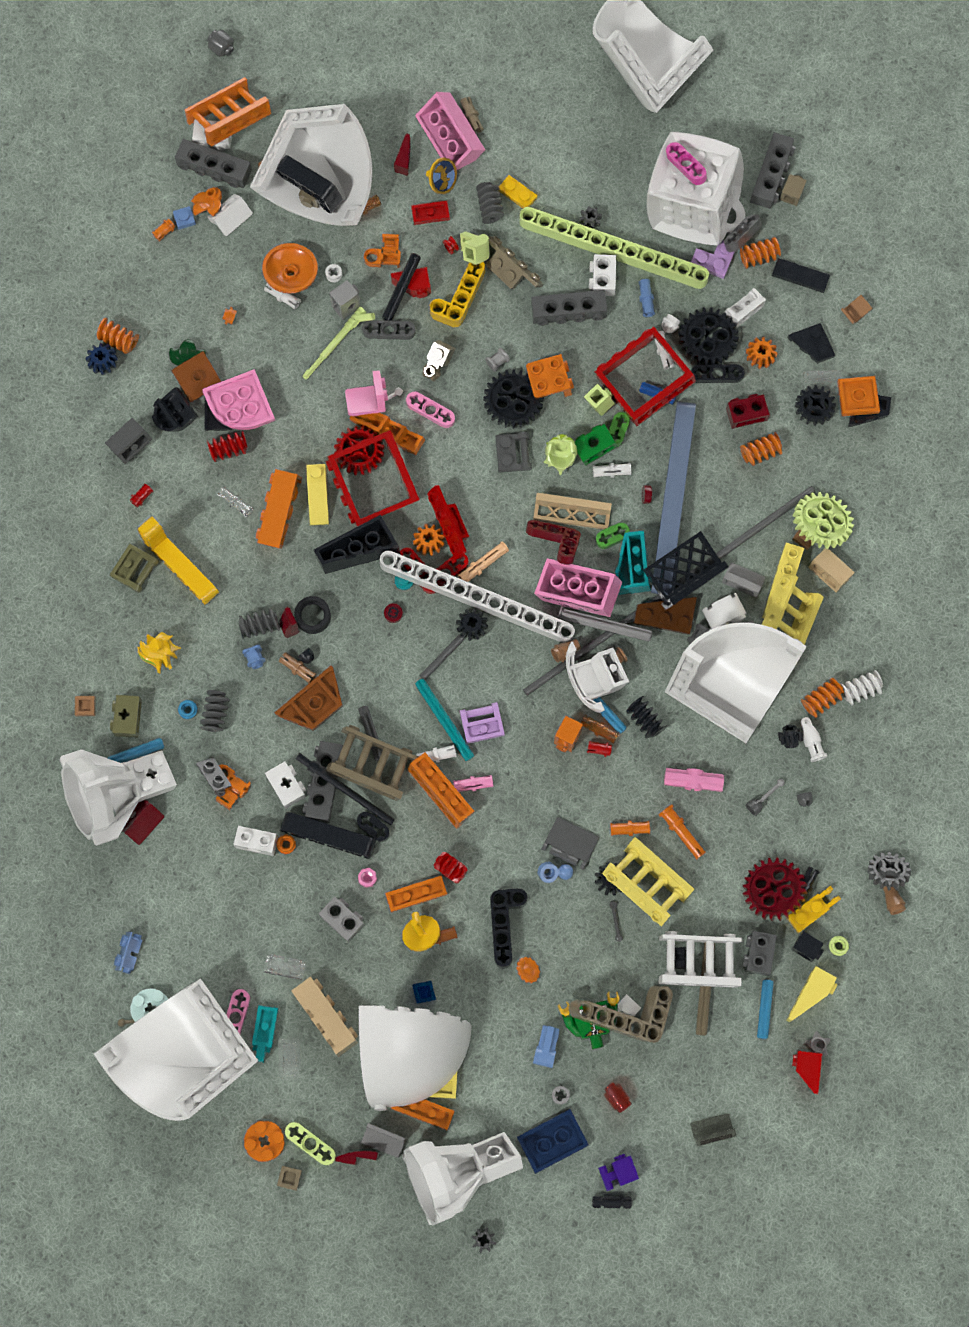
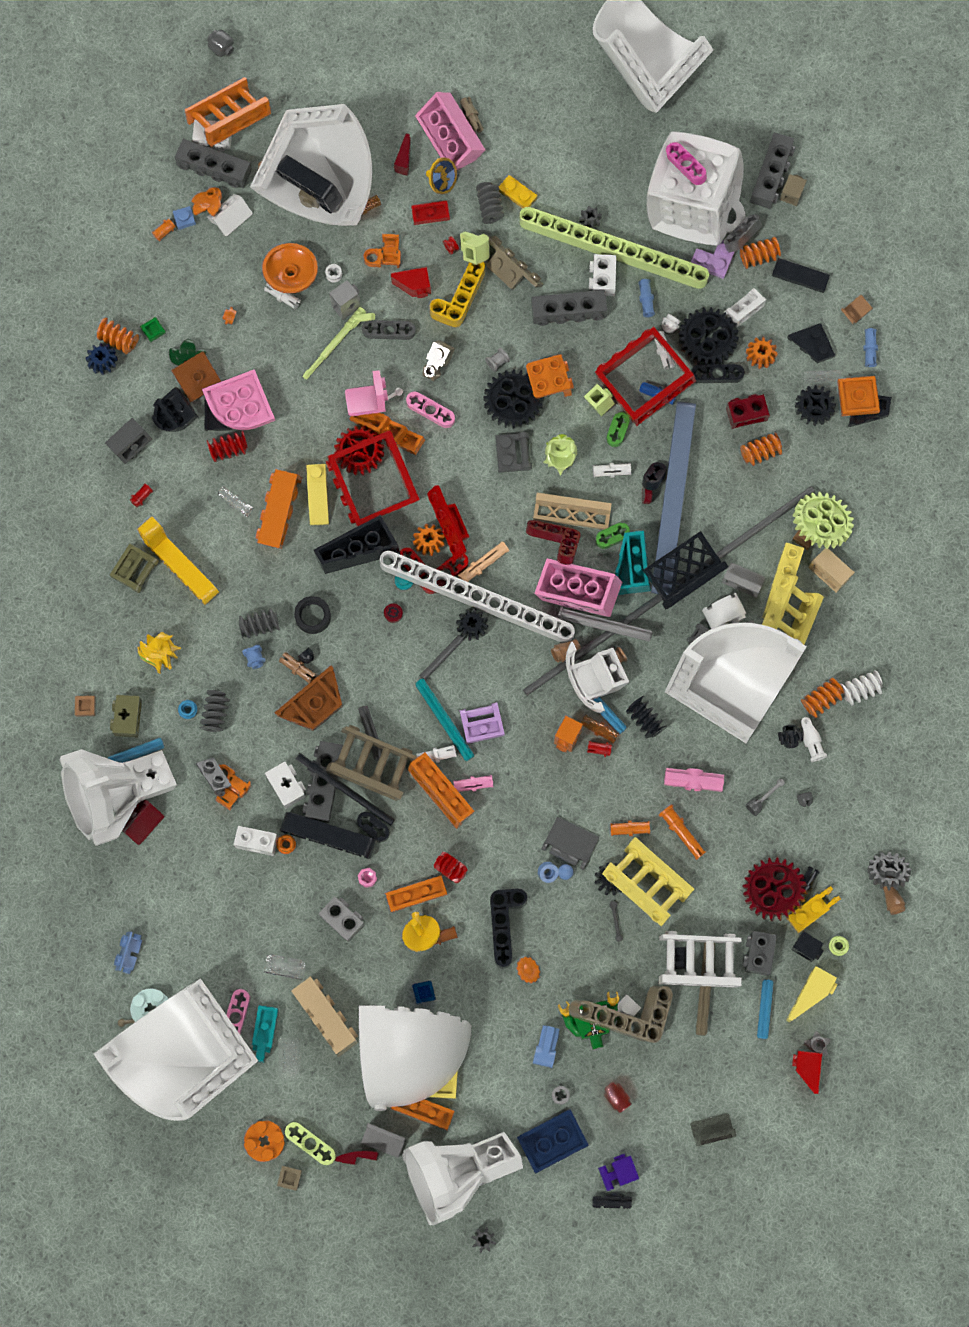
(153, 329): none -> green tile
(288, 623): dark red slope -> none
(401, 287): black axle -> none
(605, 445): green brick -> none
(656, 477): none -> black beam
(674, 619): reddish brown wing -> none
(870, 347): none -> medium blue pin

